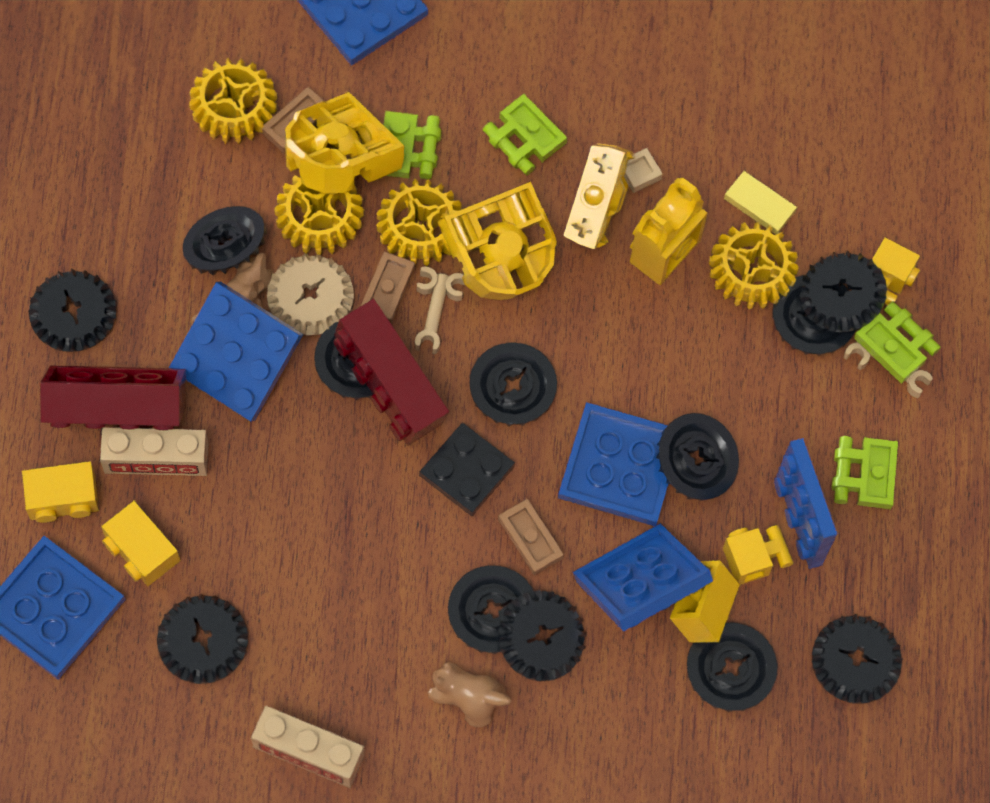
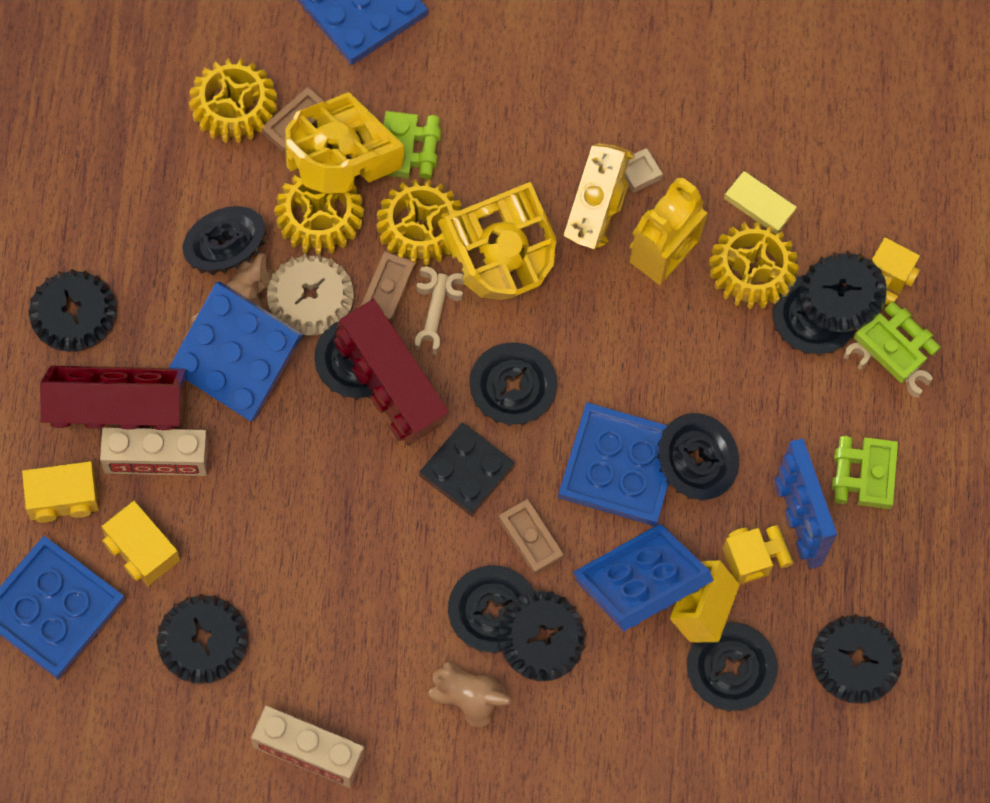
(531, 127): lime plate -> none

